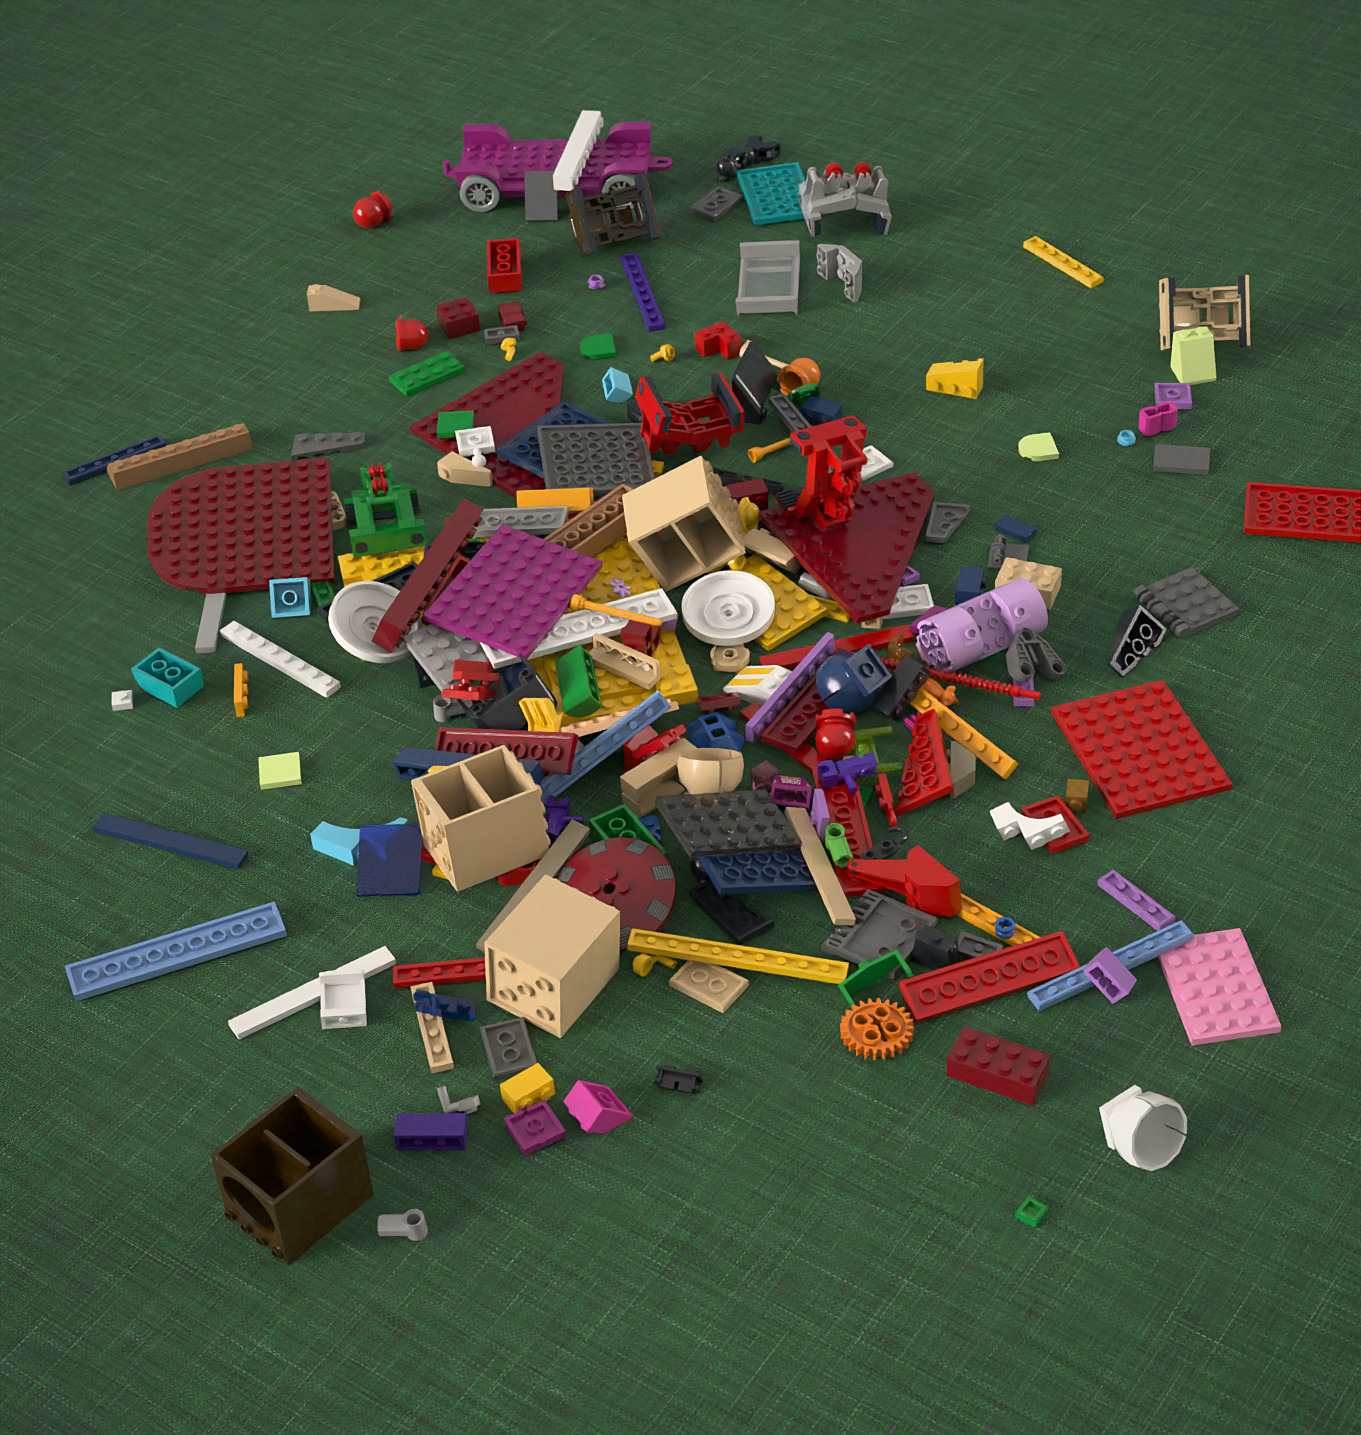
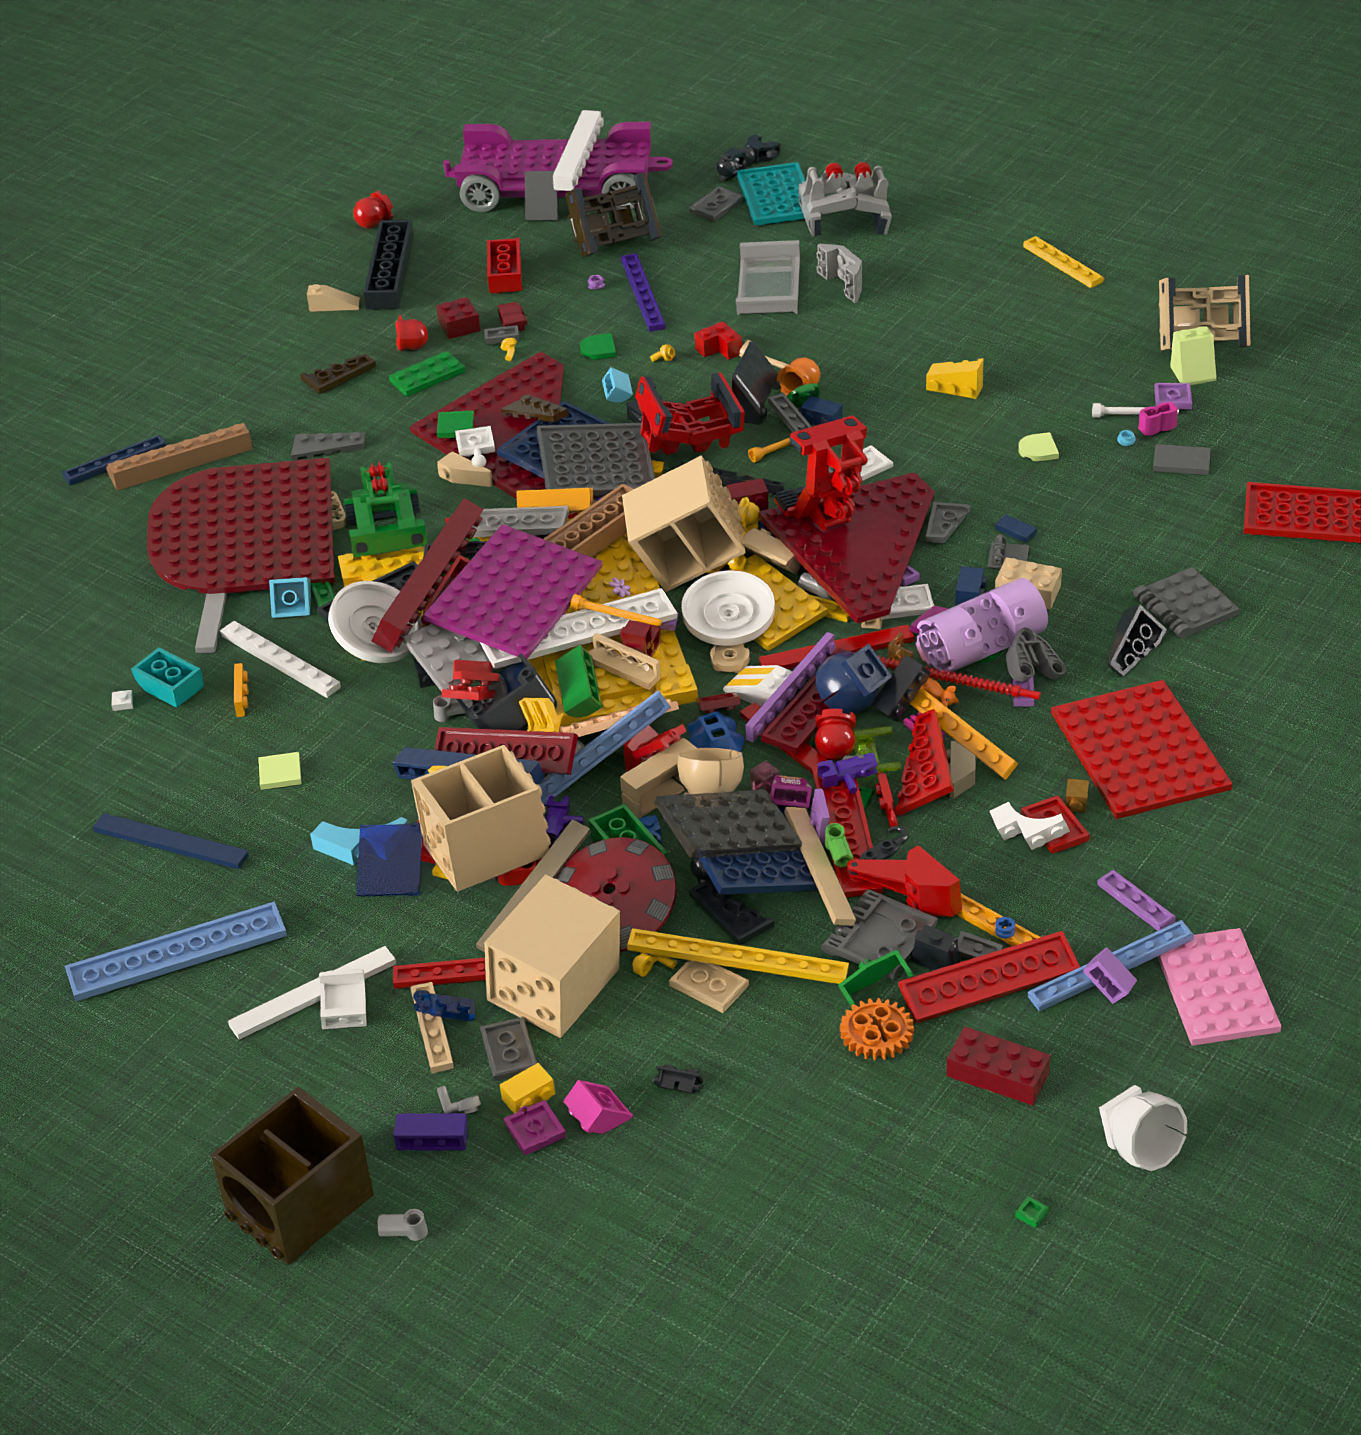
(338, 373): none -> dark brown wing
(389, 265): none -> black brick
(535, 408): none -> dark brown wing
(1099, 410): none -> white piece

